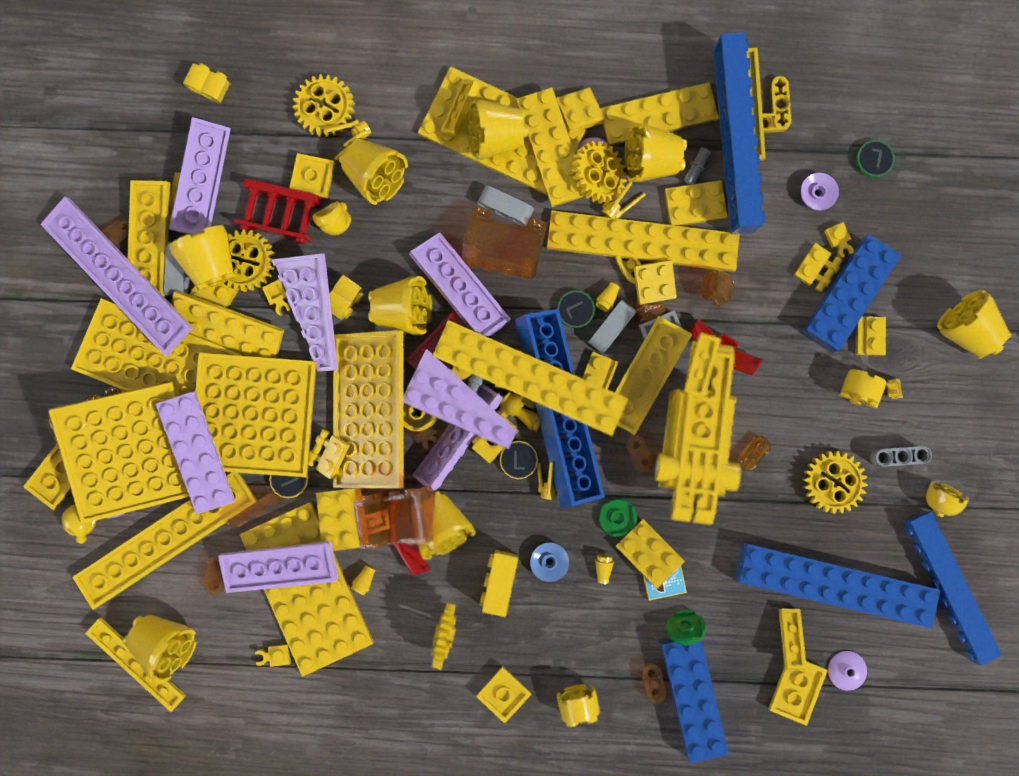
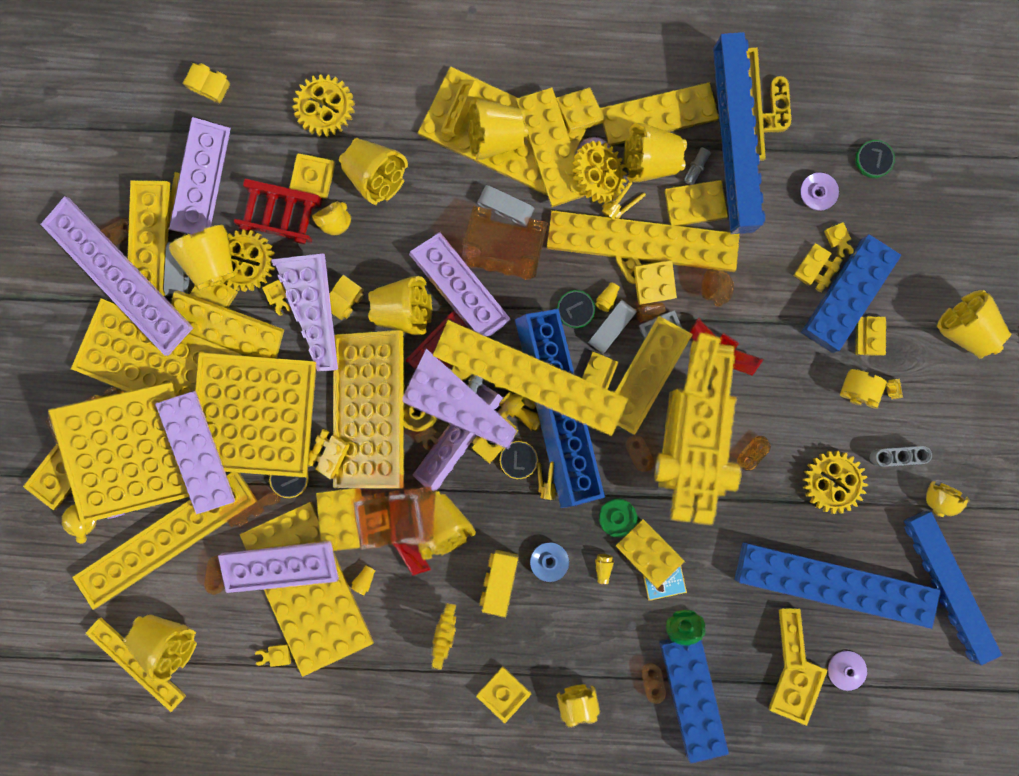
(360, 130): yellow plant -> none

